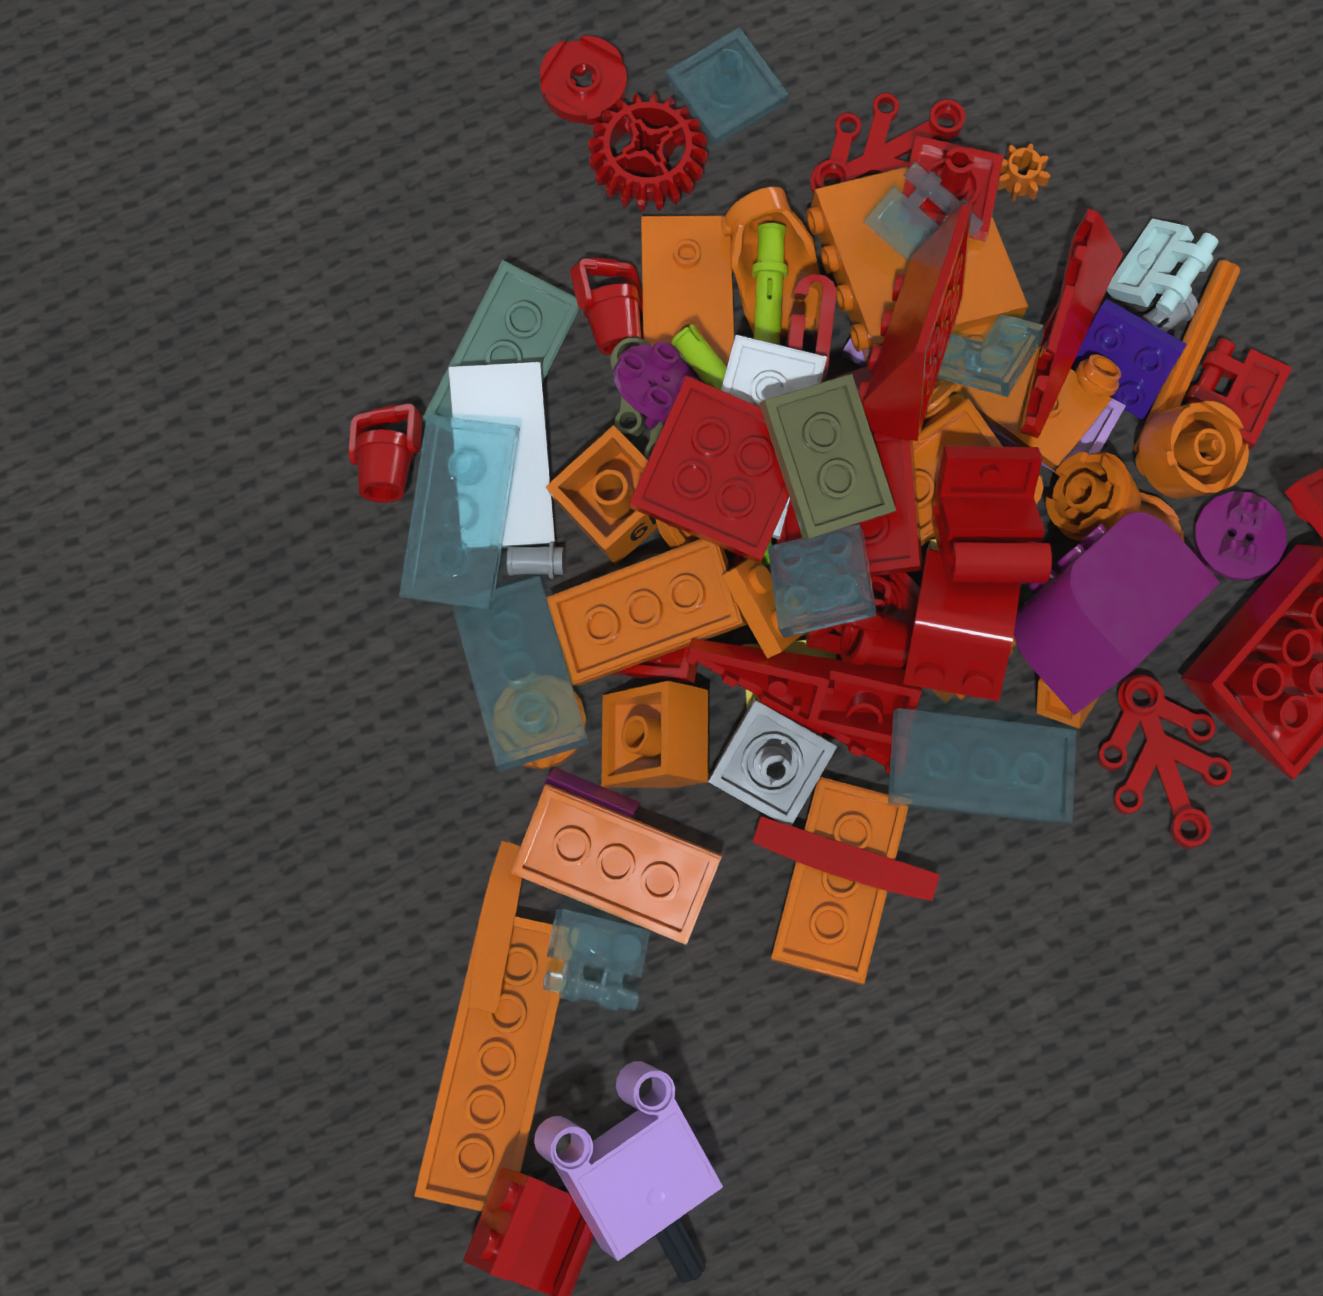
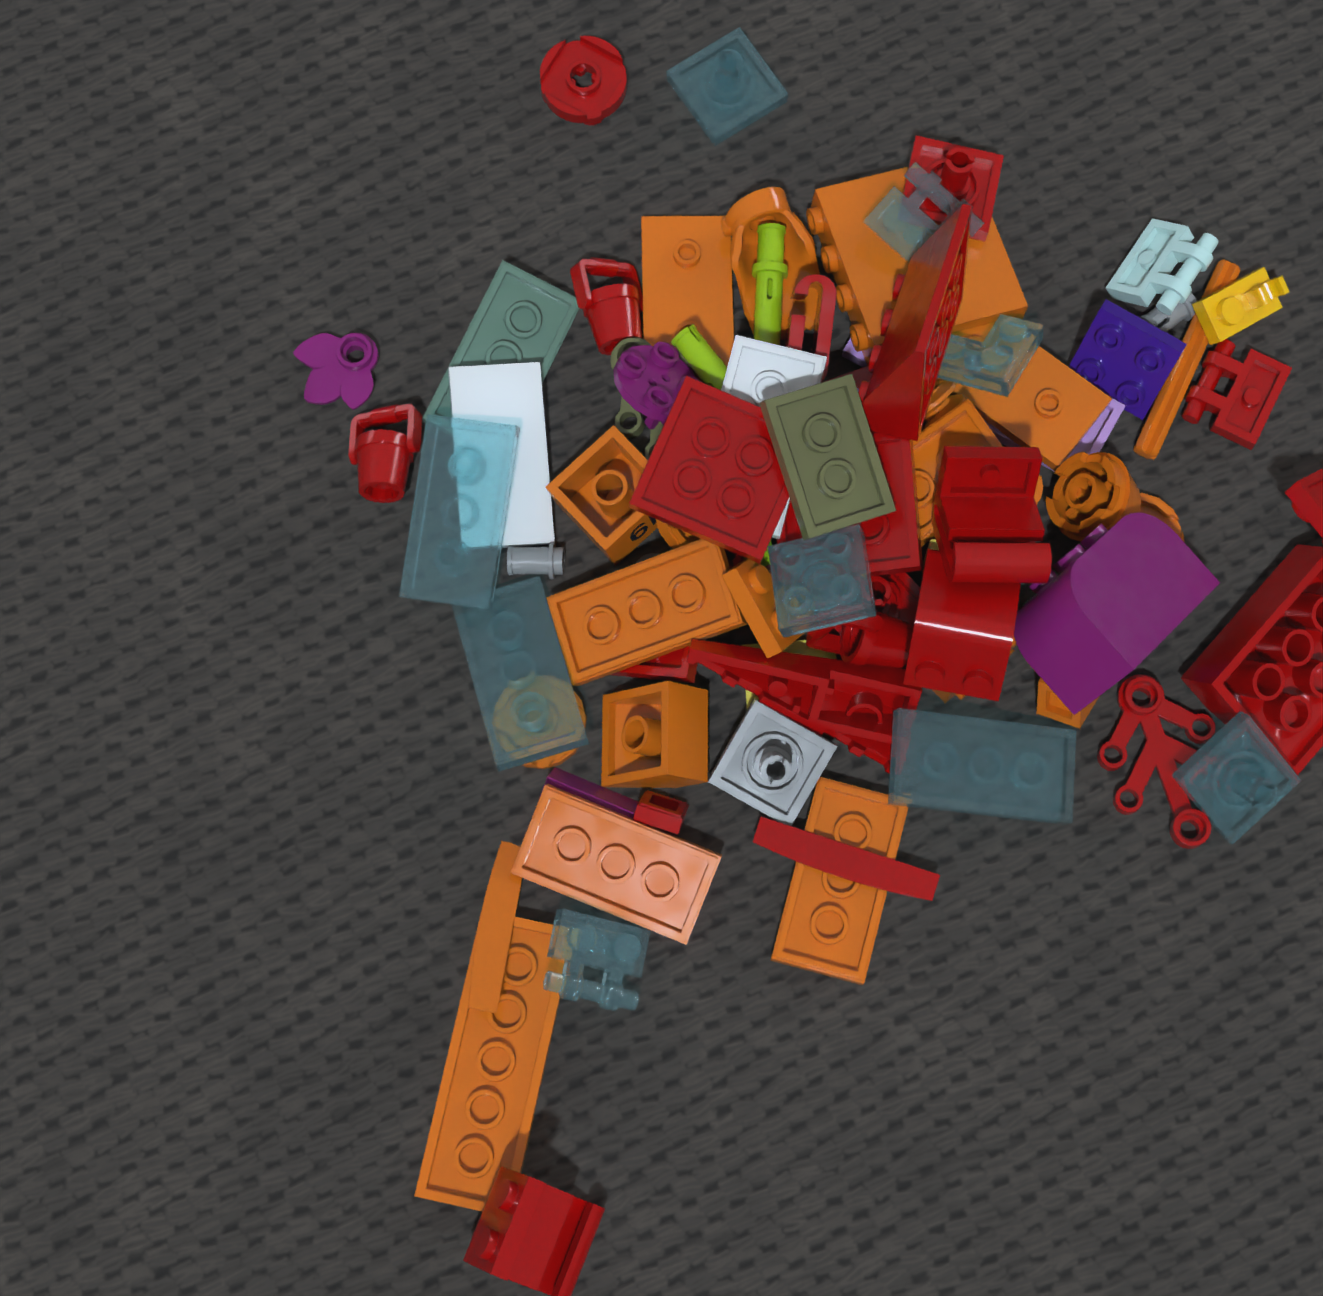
(333, 373): none -> magenta plate
(636, 1174): lavender piece -> none
(661, 811): none -> red tile
(673, 131): red gear -> none
(878, 155): red plant -> none
(1023, 184): orange gear -> none
(1087, 275): red wedge -> none
(1098, 376): orange plate -> none
(1193, 450): orange brick -> none
(1236, 556): magenta plate -> none
(1236, 777): none -> clear light blue plate
(1239, 304): none -> yellow plate

